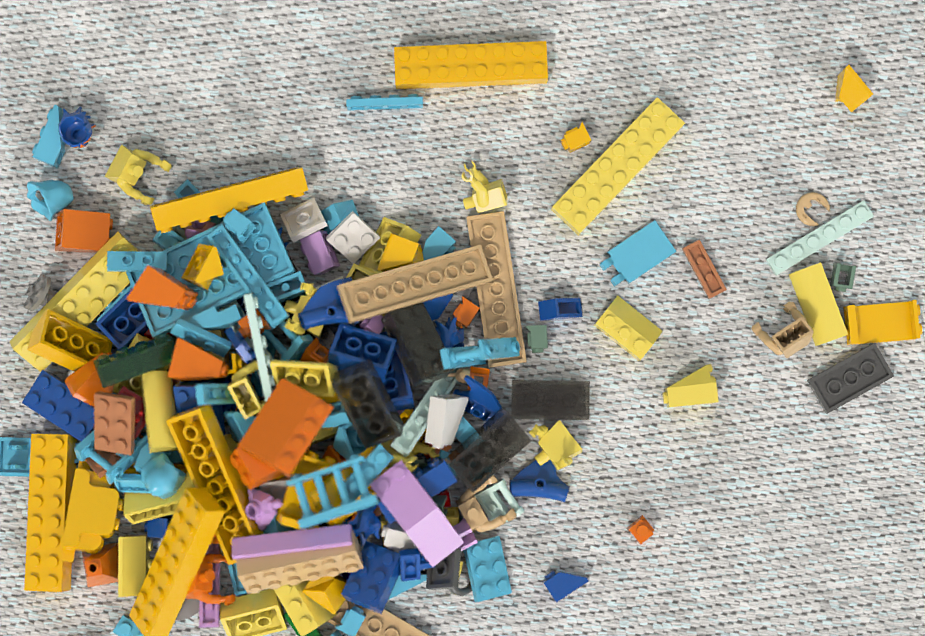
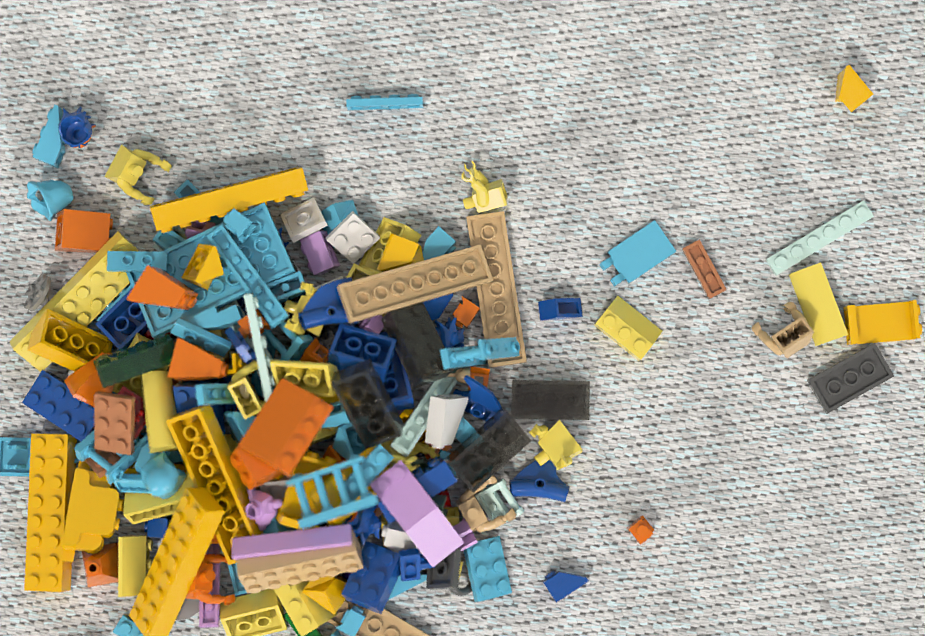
(471, 65): yellow brick -> none
(537, 338): sand green window -> none
(575, 138): yellow window -> none
(617, 166): light yellow brick -> none
(693, 389): light yellow slope -> none
(804, 201): tan head -> none
(842, 277): sand green window -> none

